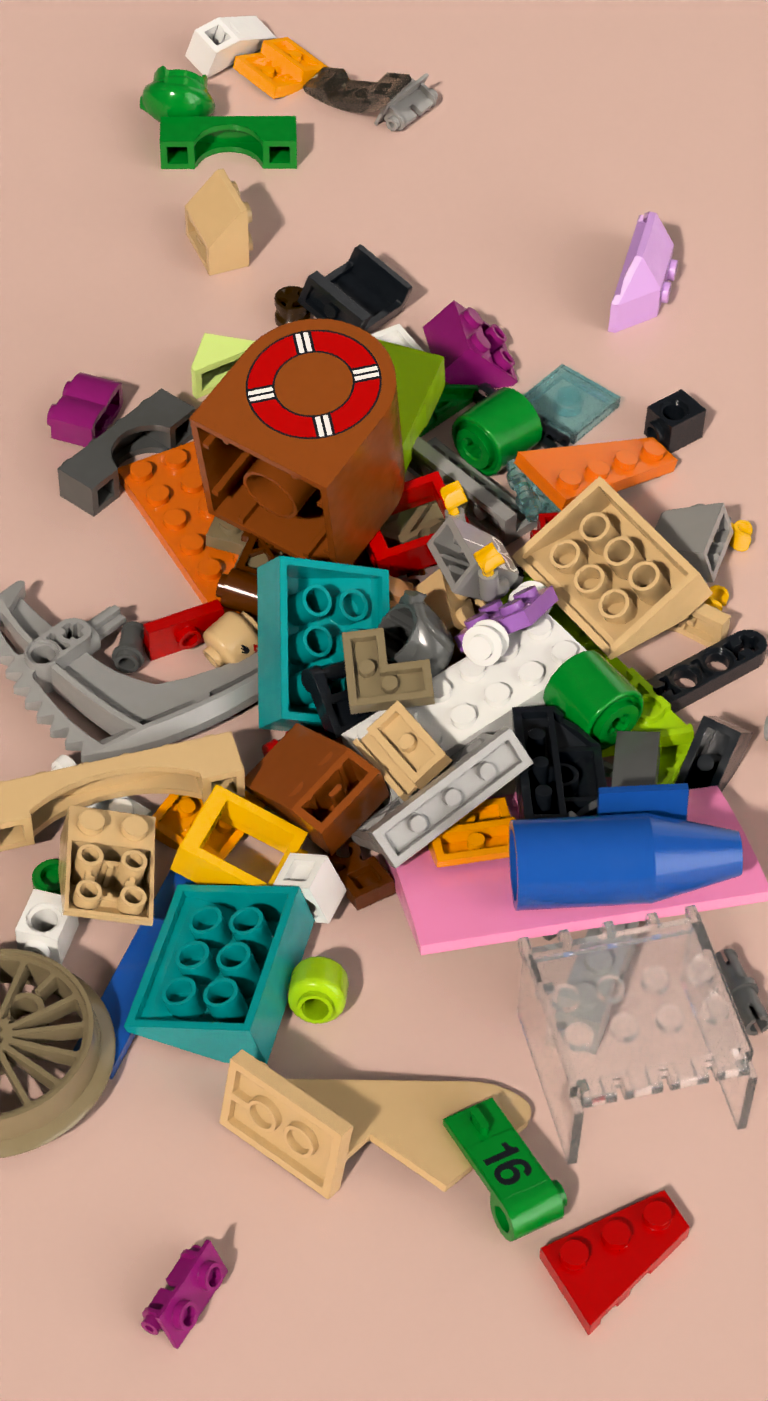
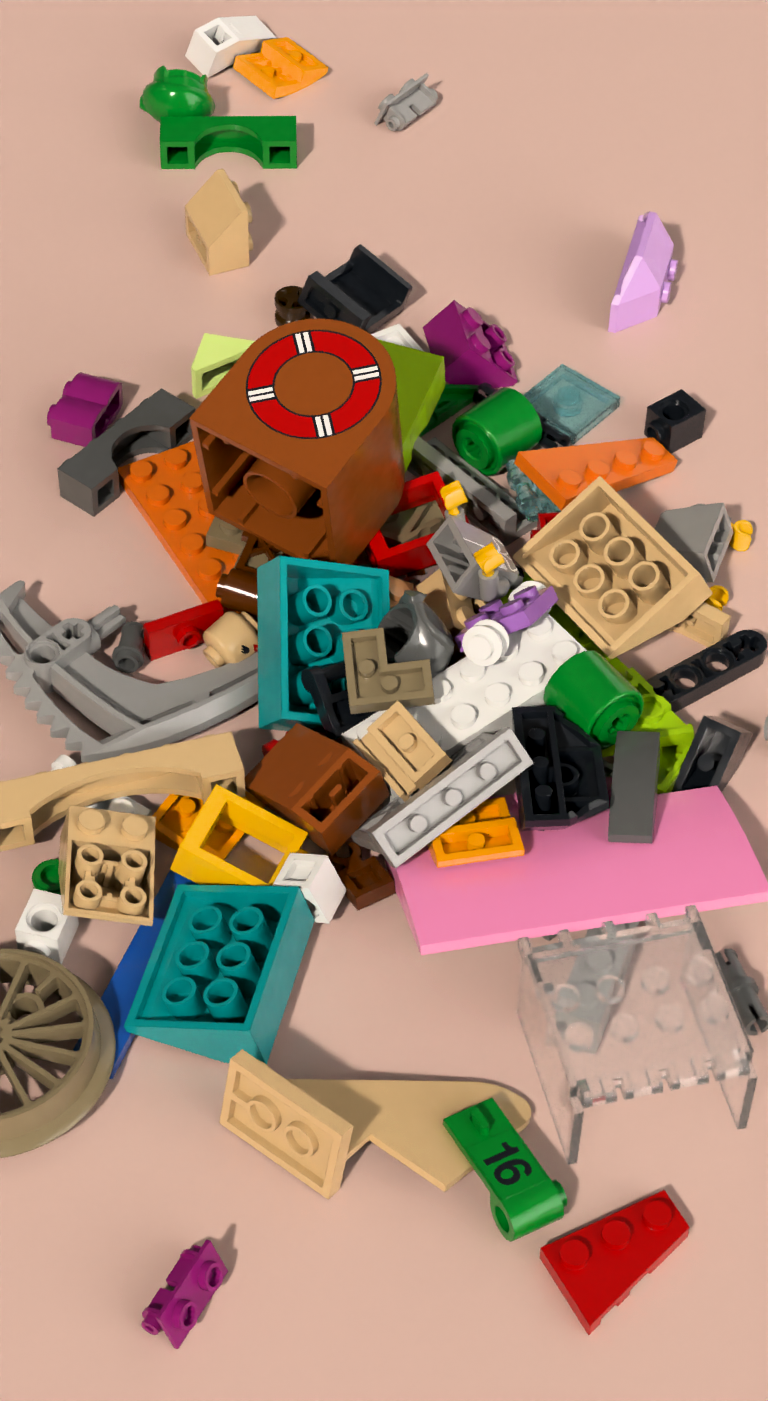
(318, 989): lime head -> none
(338, 91): clear smoke slope -> none
(624, 855): blue piece -> none

